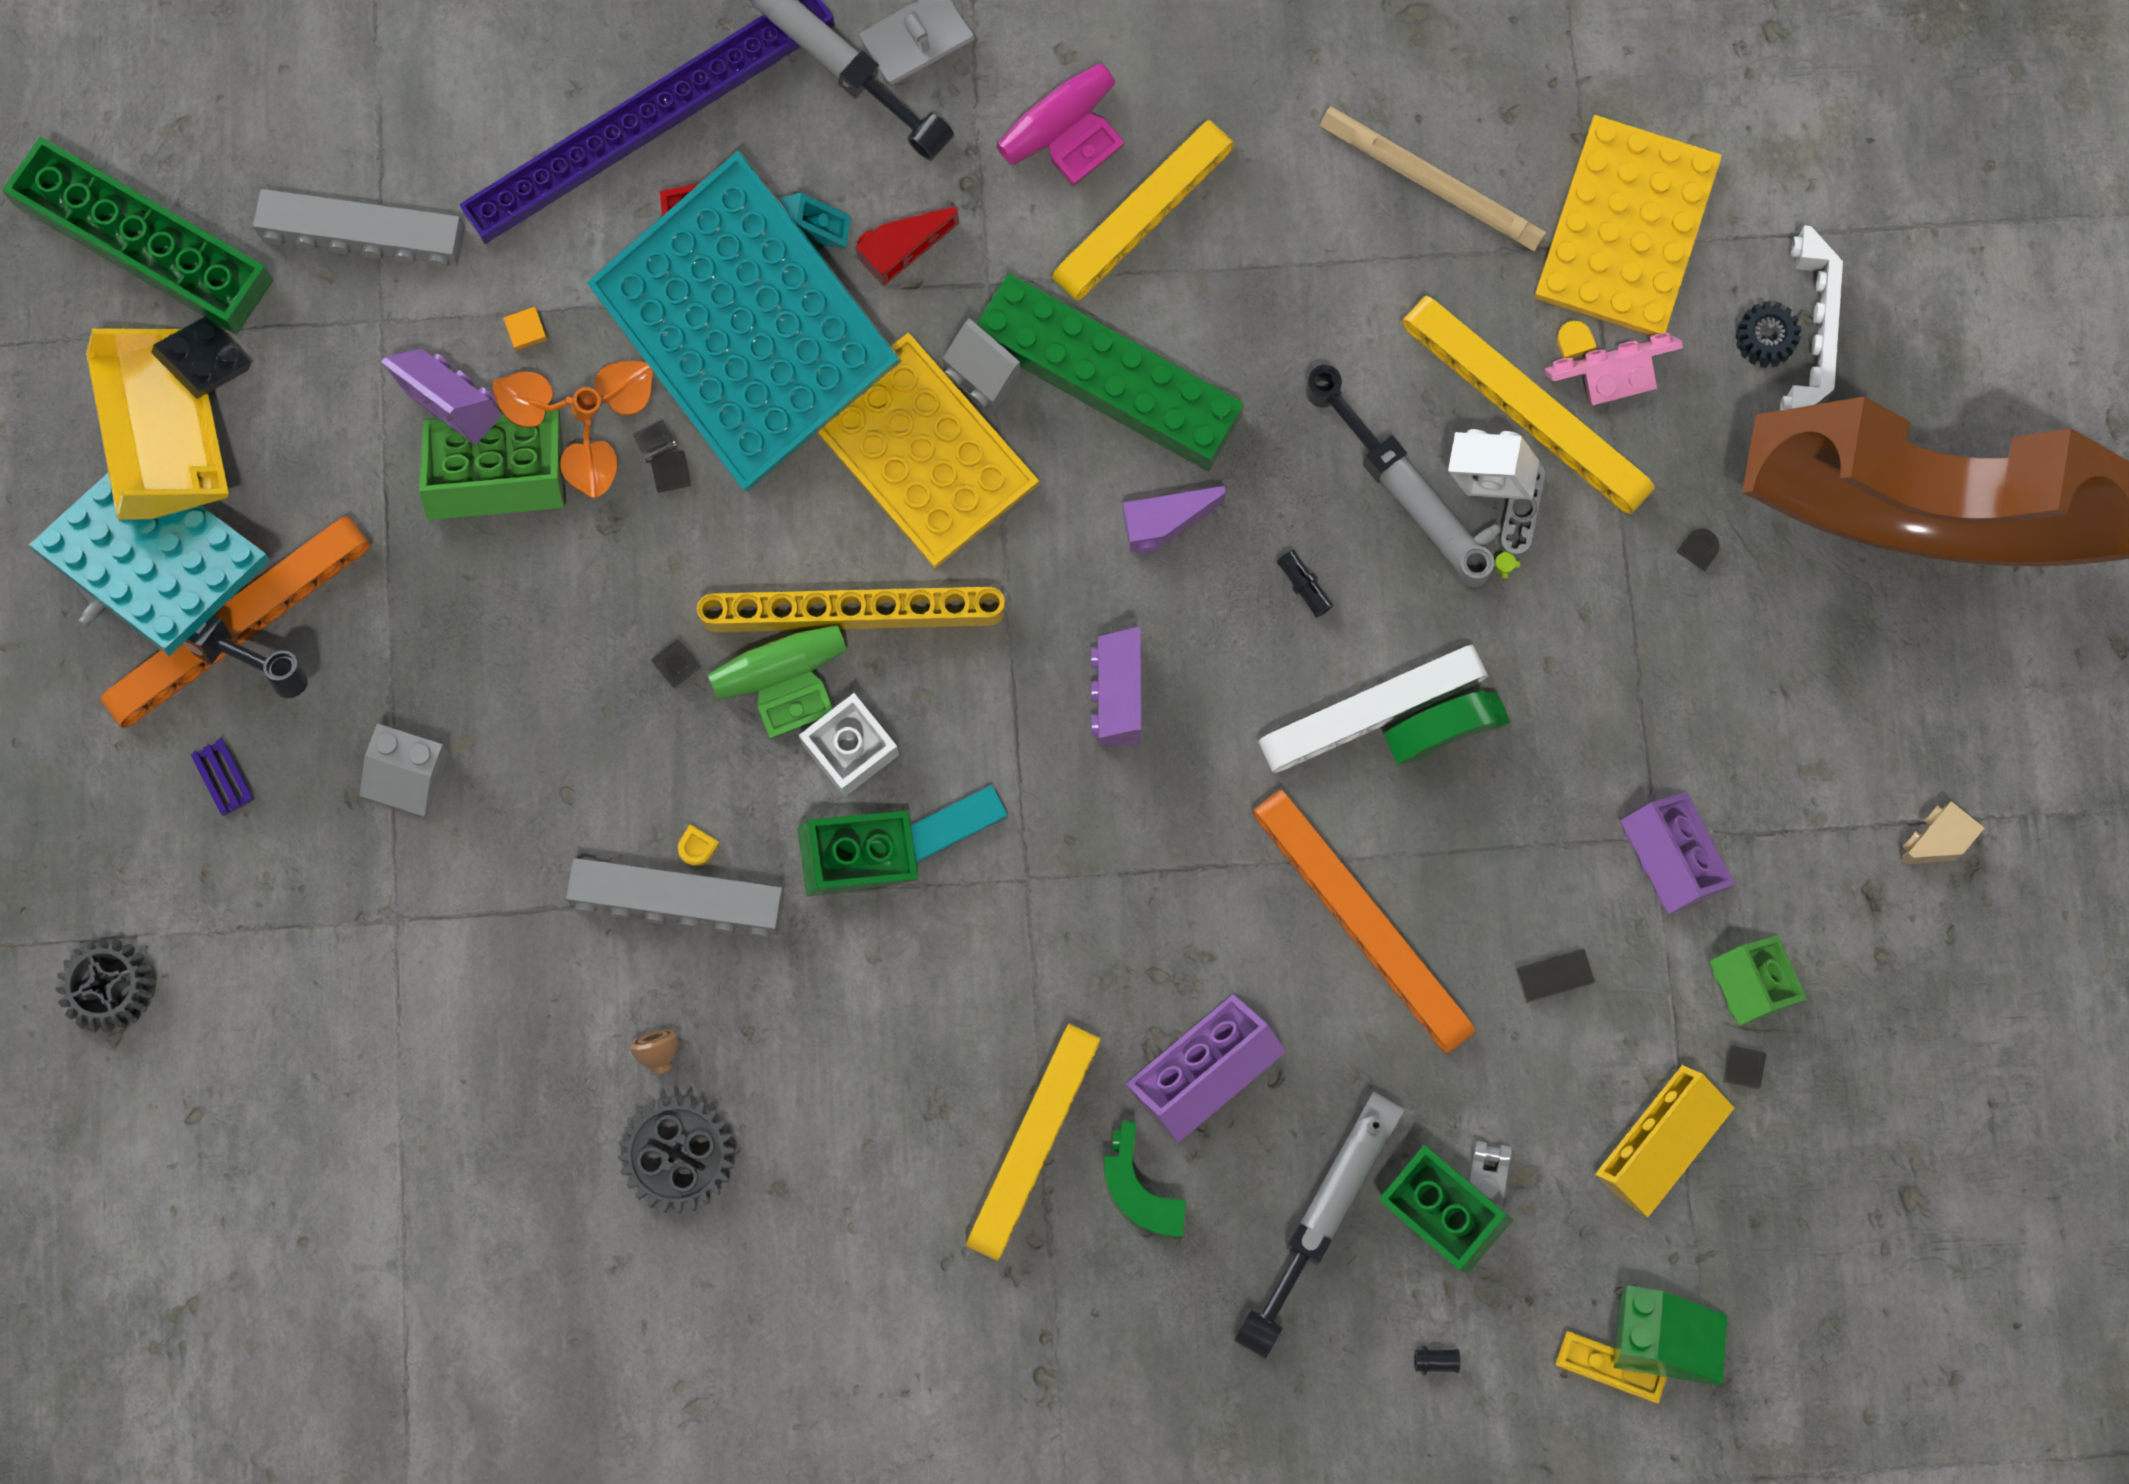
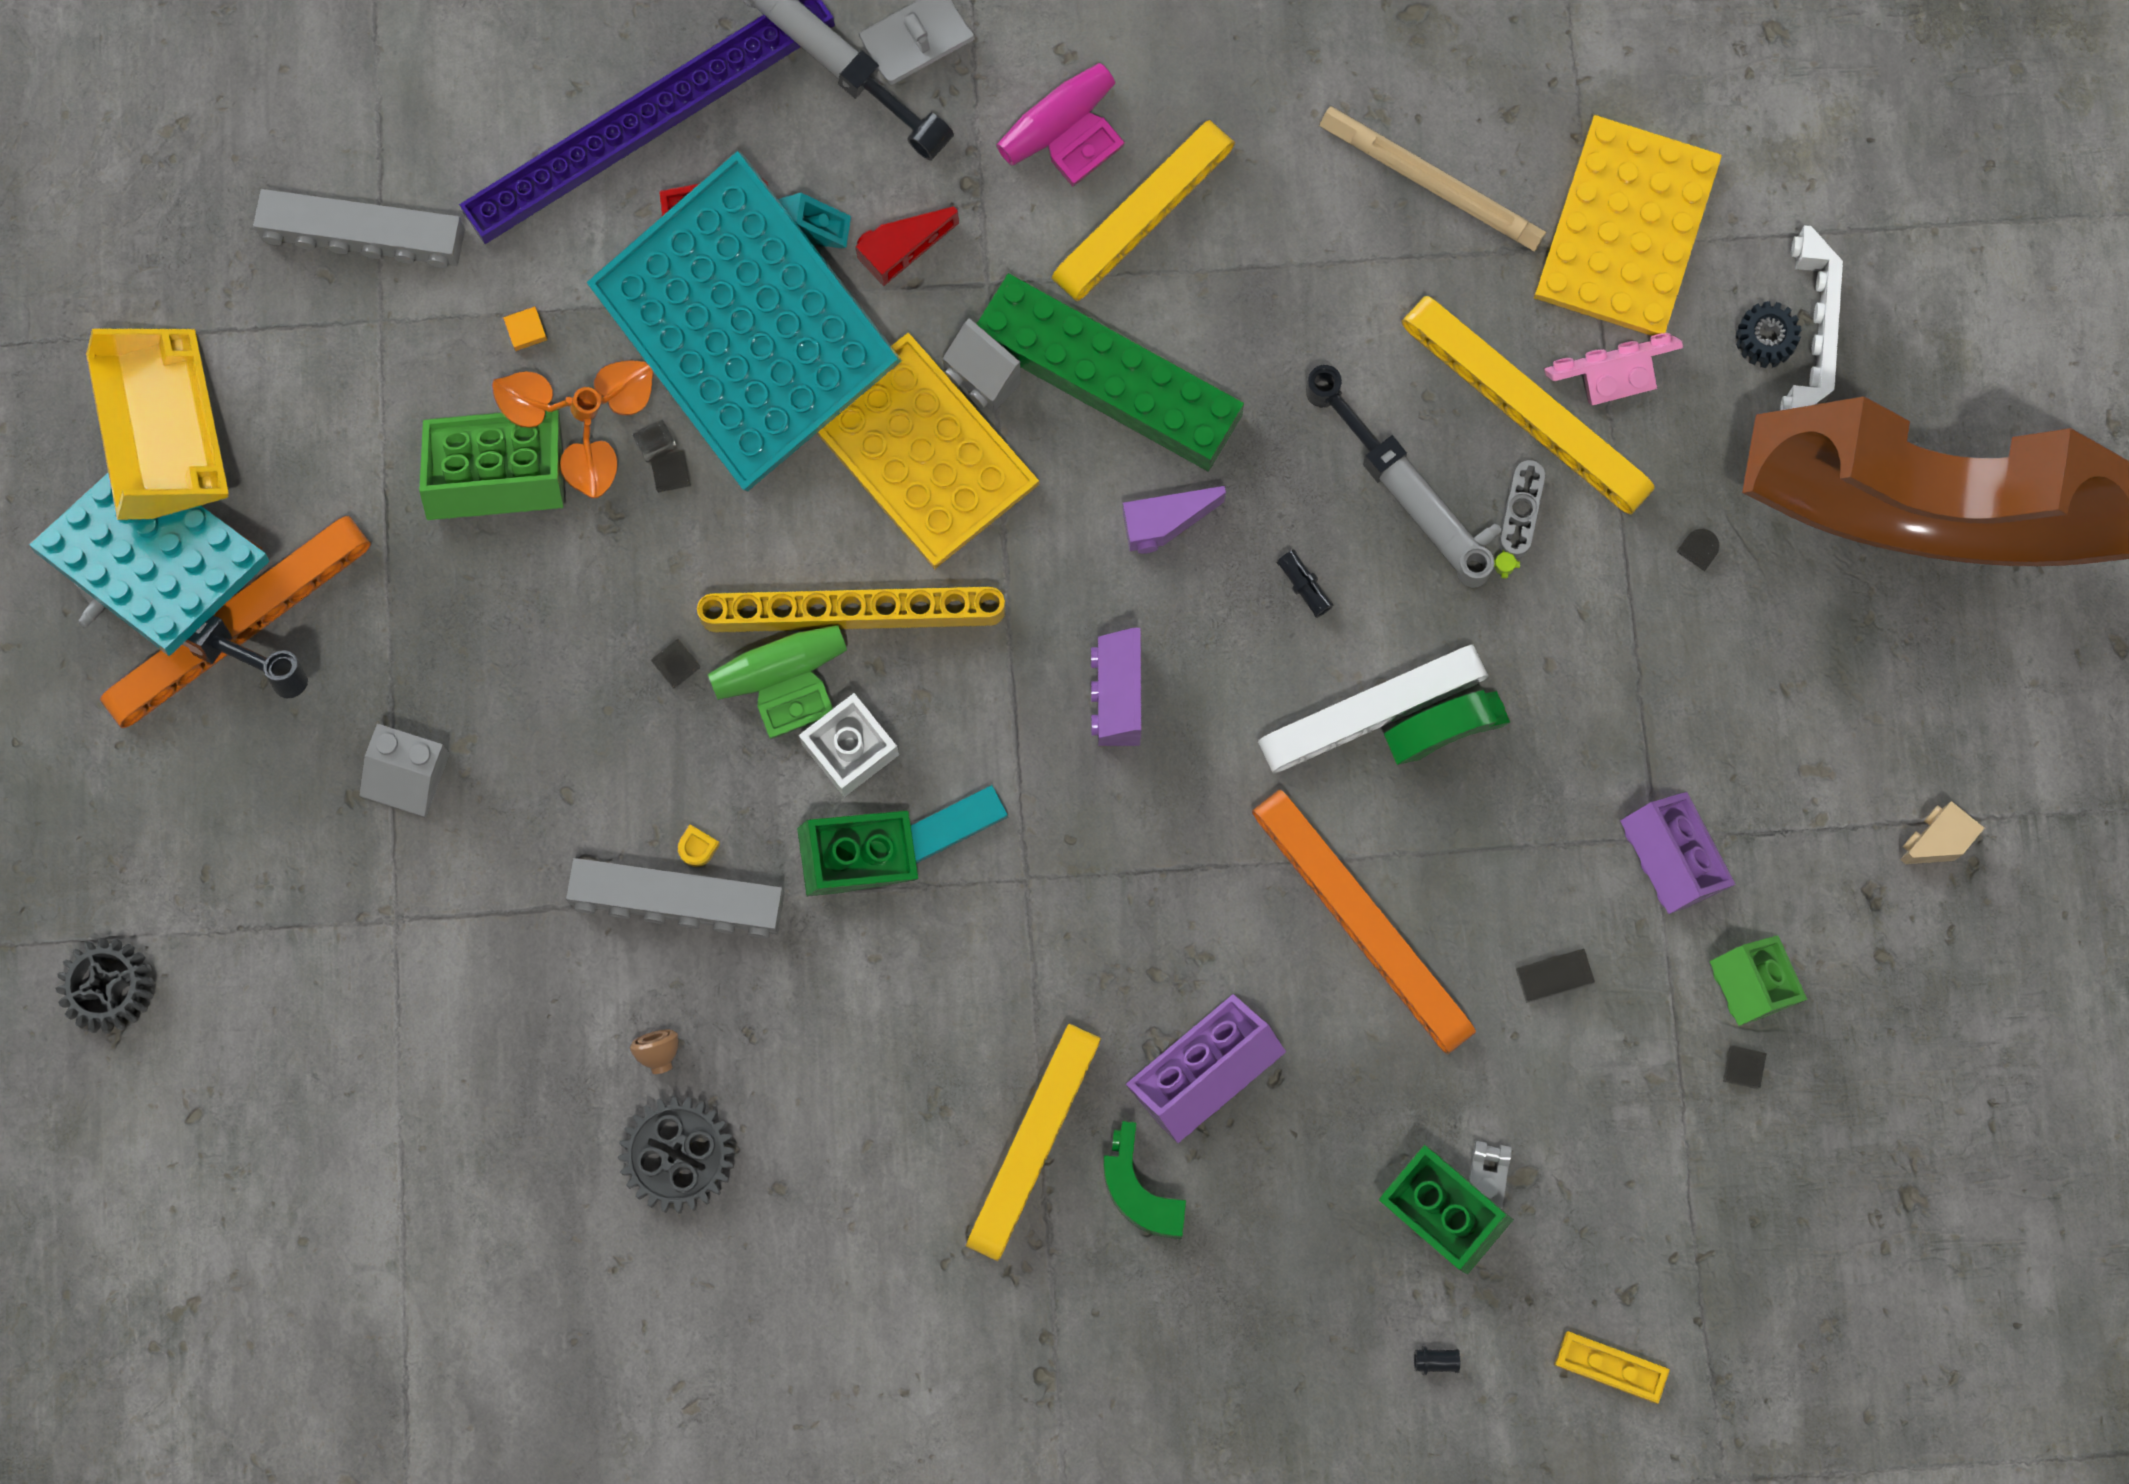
(138, 235): green brick -> none
(200, 357): black plate -> none
(209, 751): dark purple tile -> none
(444, 393): medium lavender slope -> none
(1325, 1214): light grey piece -> none
(1493, 465): white brick -> none
(1575, 339): yellow tile -> none
(1665, 1140): yellow brick -> none
(1669, 1337): green slope -> none

